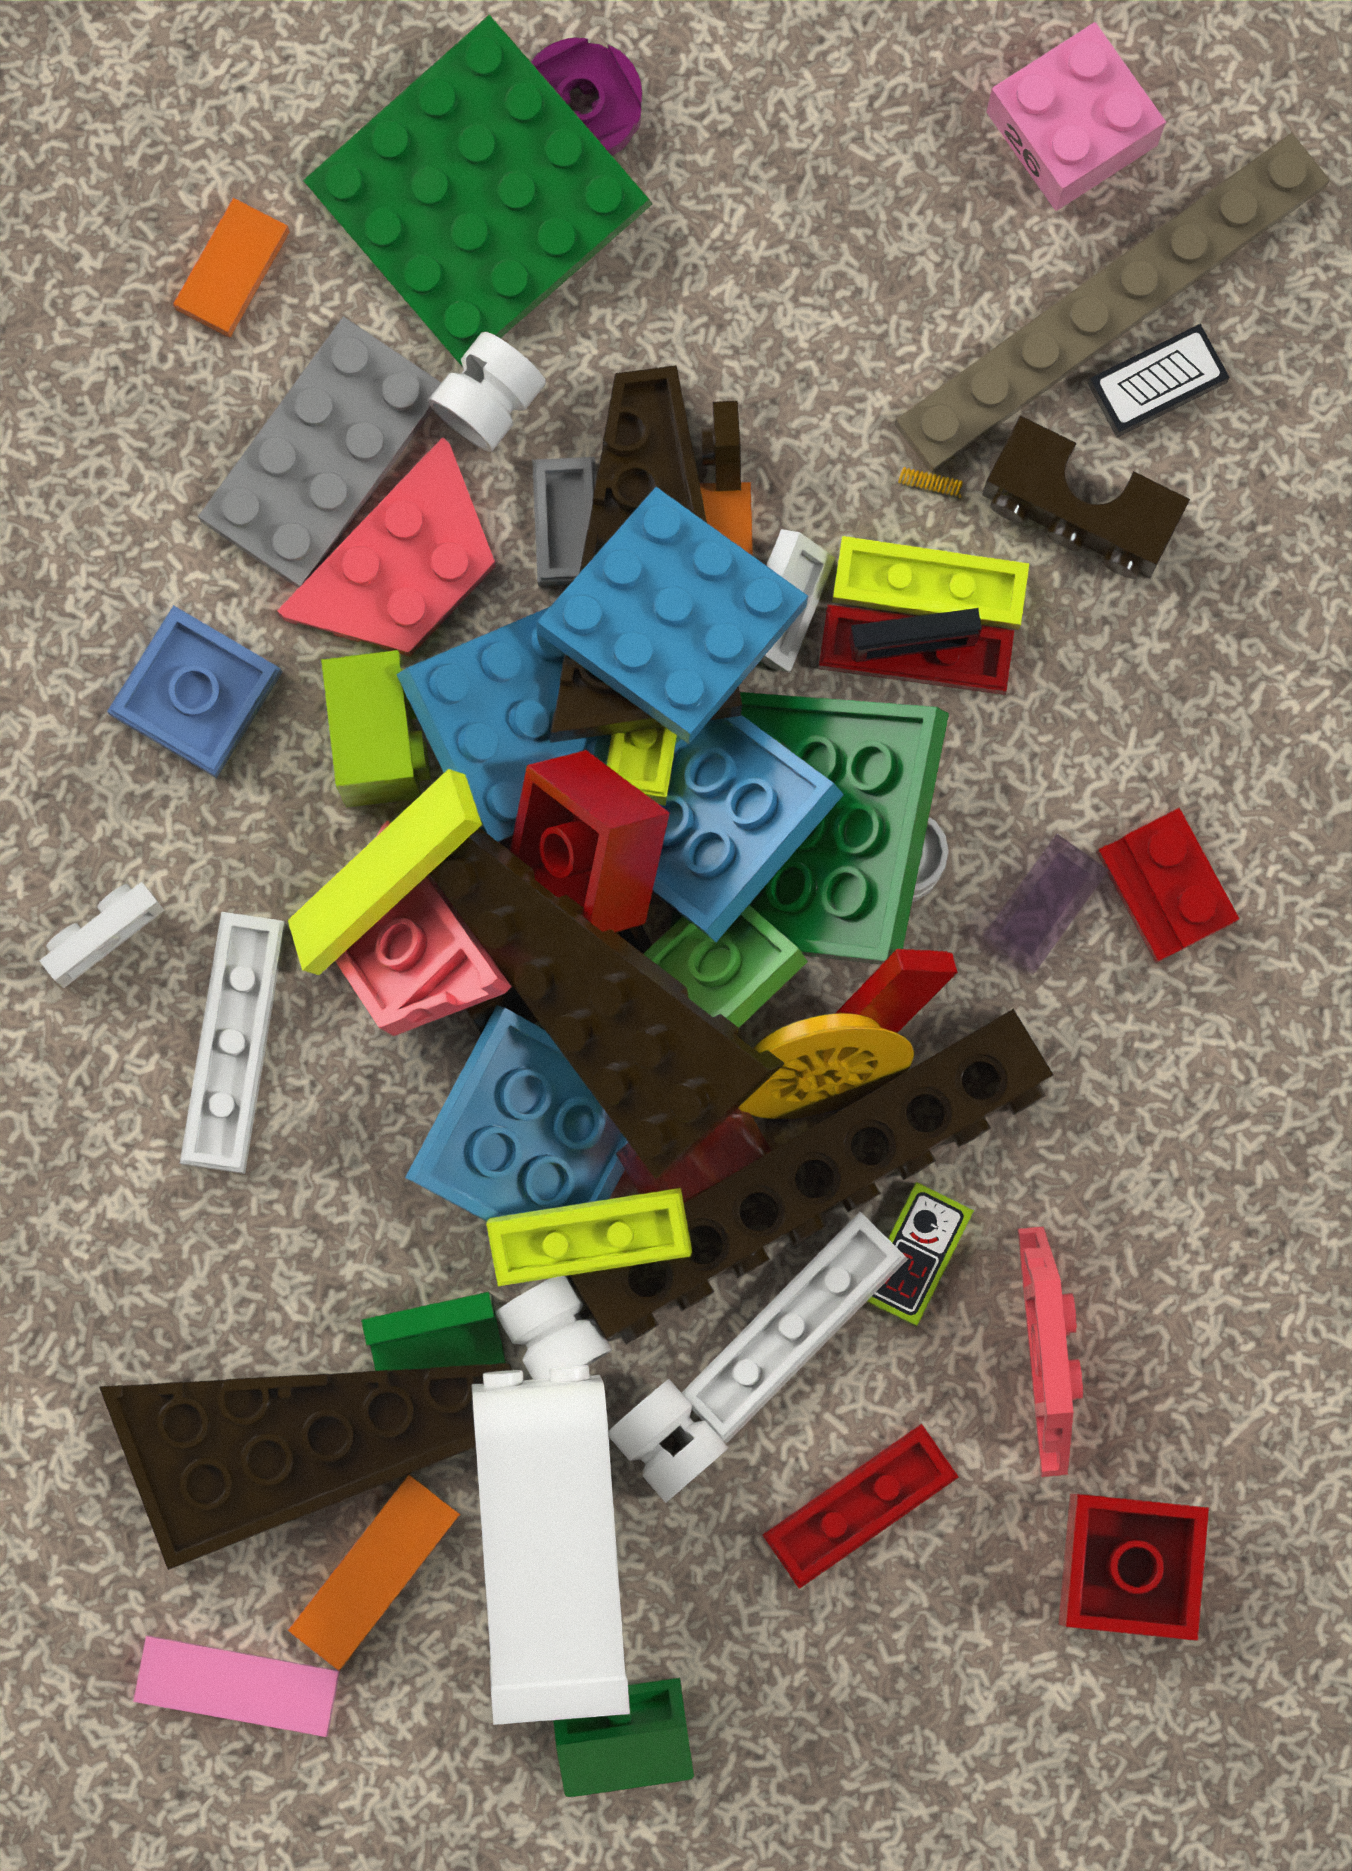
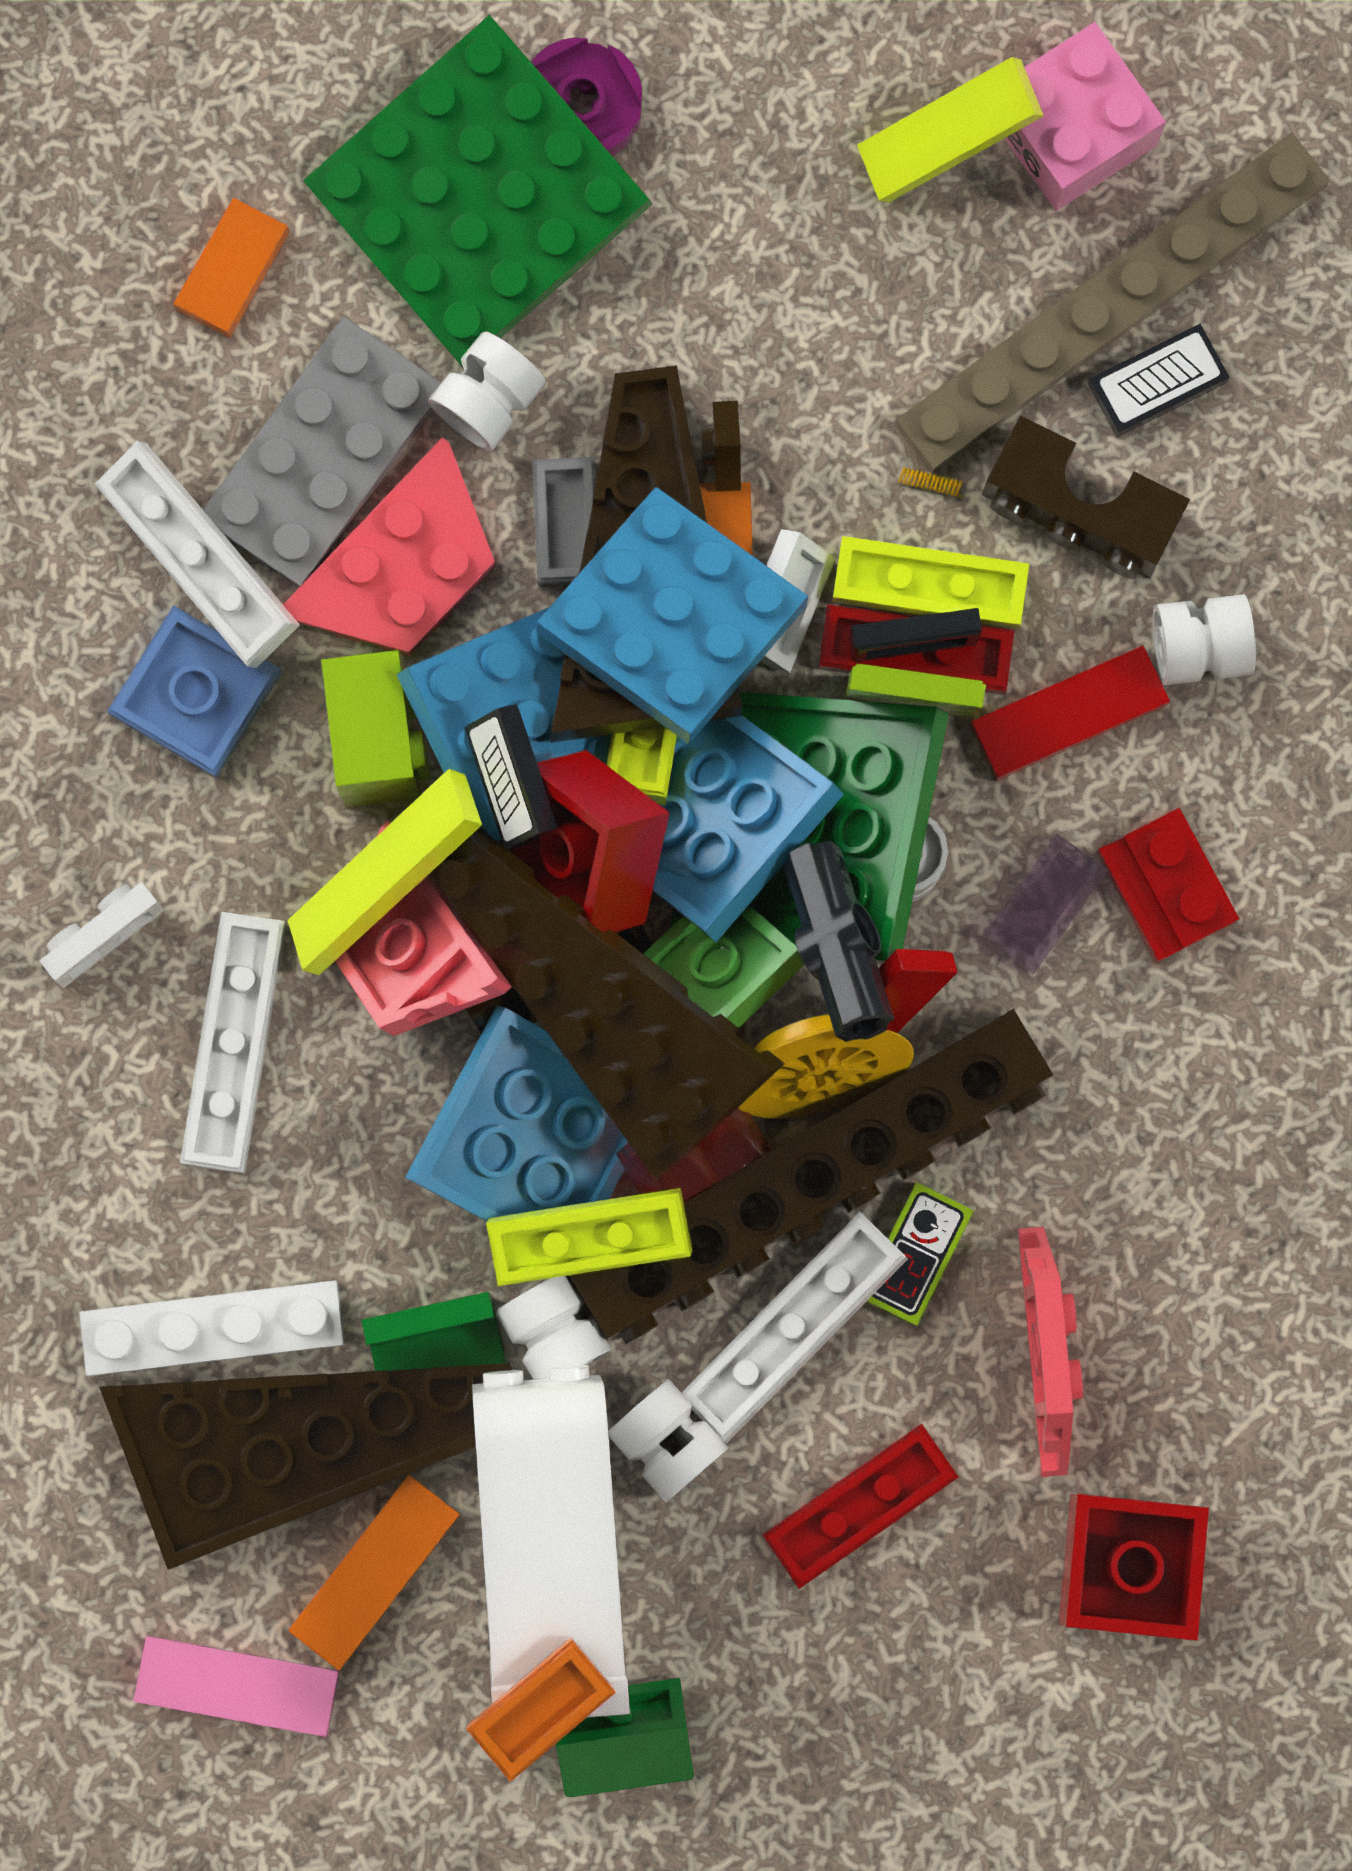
(197, 554): none -> white tile
(211, 1328): none -> white plate
(510, 777): none -> tile
(540, 1709): none -> orange tile
(838, 941): none -> black piece
(890, 685): none -> lime tile
(950, 130): none -> neon yellow tile
(1069, 713): none -> red tile
(1204, 639): none -> white wheel

